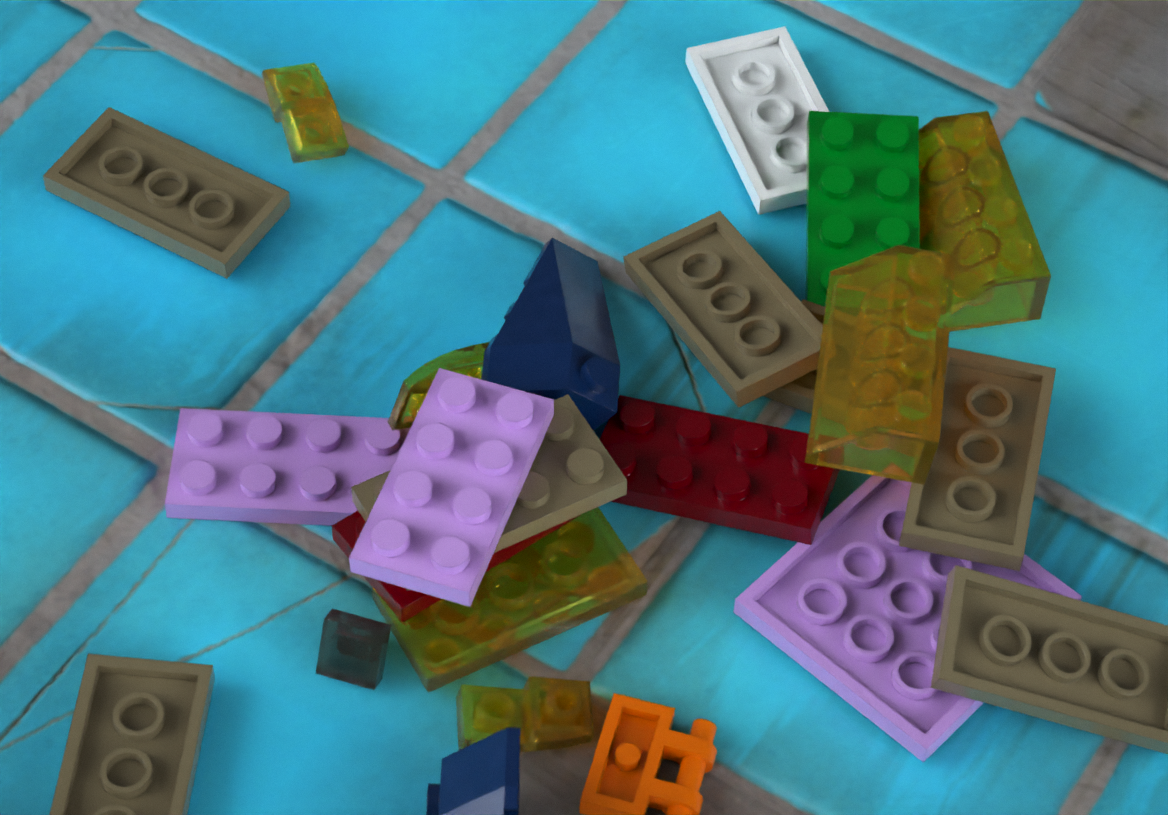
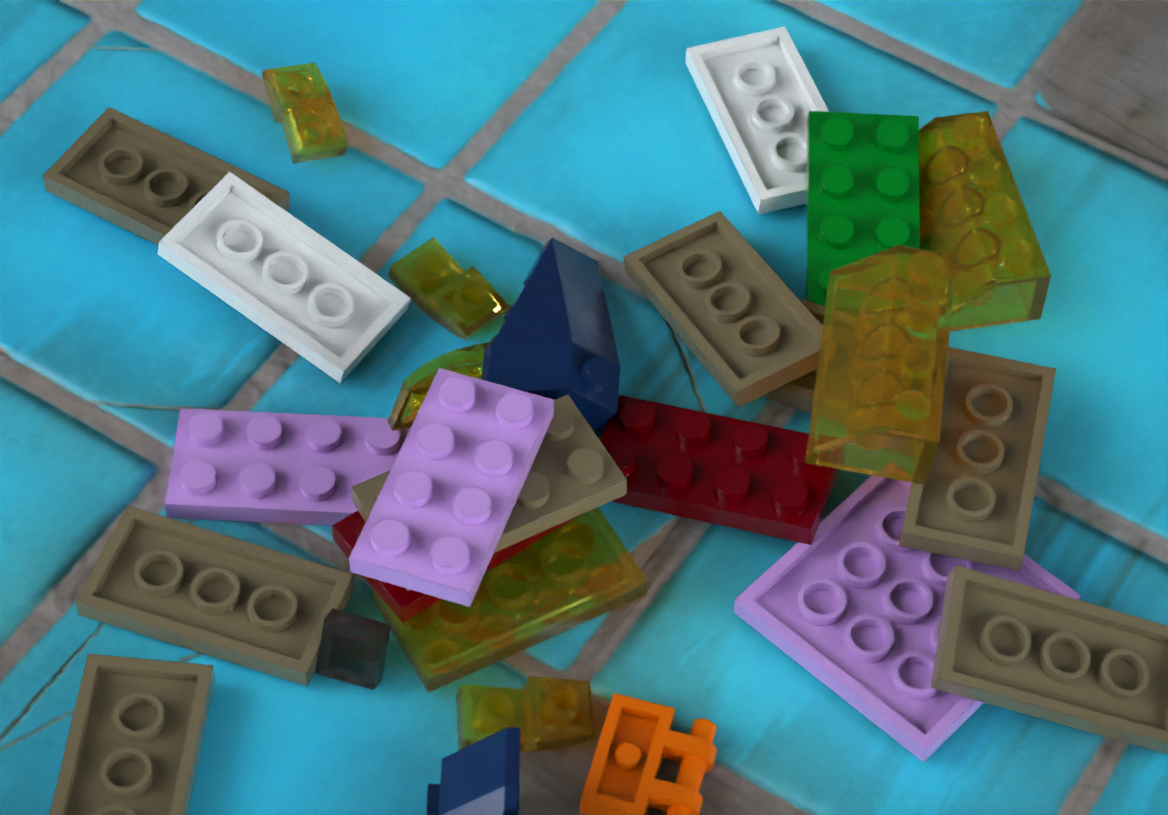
(214, 594): none -> dark tan plate
(284, 276): none -> white plate
(447, 293): none -> clear yellow slope

